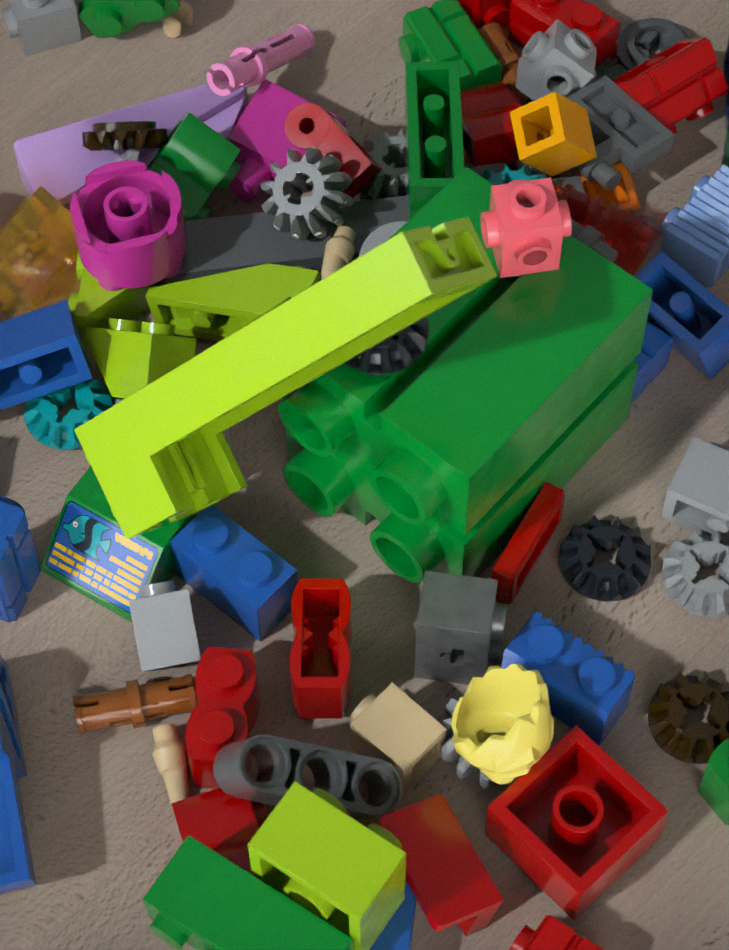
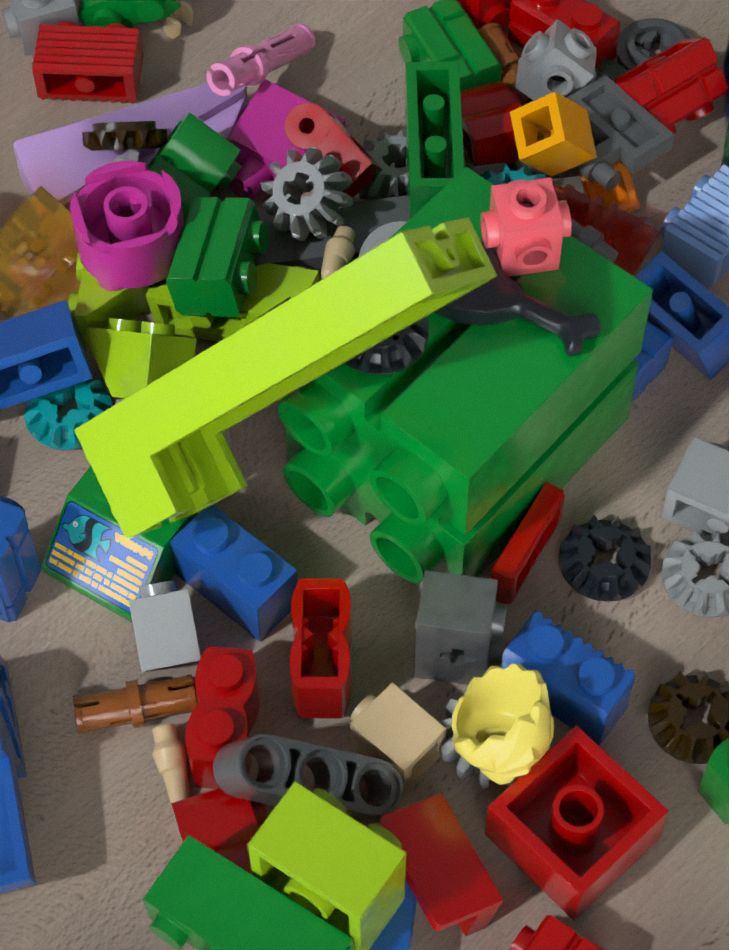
(88, 62): none -> red brick
(217, 257): none -> green brick
(506, 300): none -> black piece

